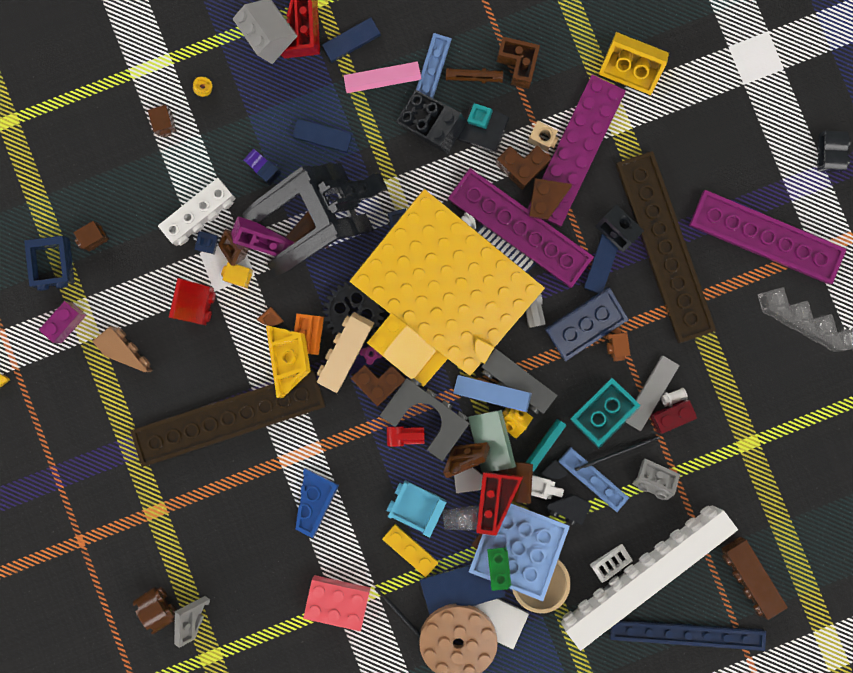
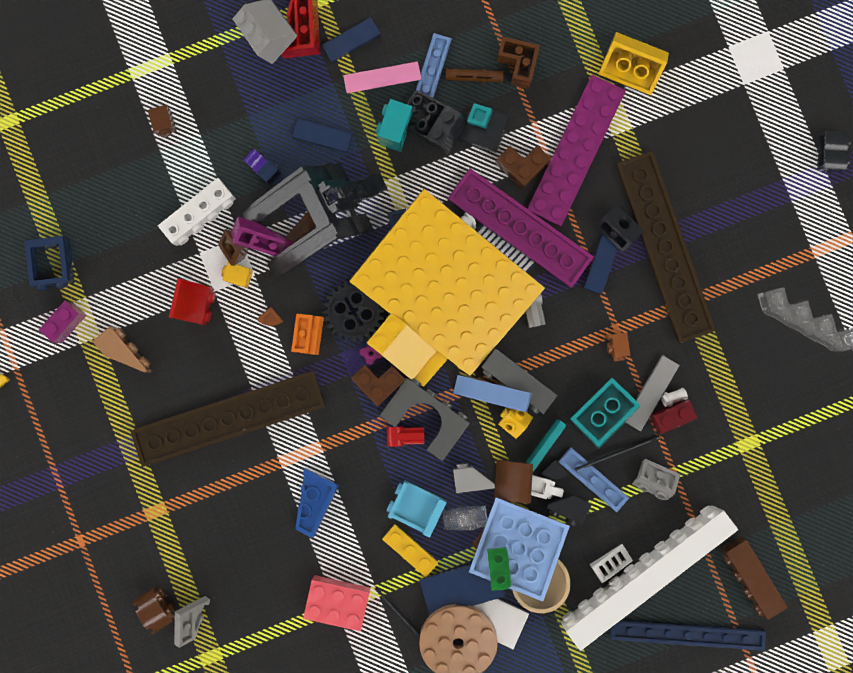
(90, 236): reddish brown brick -> none
(202, 86): yellow tile -> none
(206, 243): dark blue tile -> none
(288, 358): yellow wing -> none
(345, 351): tan brick -> none
(394, 126): none -> teal brick
(465, 457): reddish brown wing -> none
(483, 349): yellow tile -> none
(492, 429): sand green tile -> none
(495, 500): red wedge -> none
(541, 128): tan brick -> none
(547, 197): reddish brown wing -> none
(586, 324): dark blue tile -> none
(767, 237): magenta plate -> none

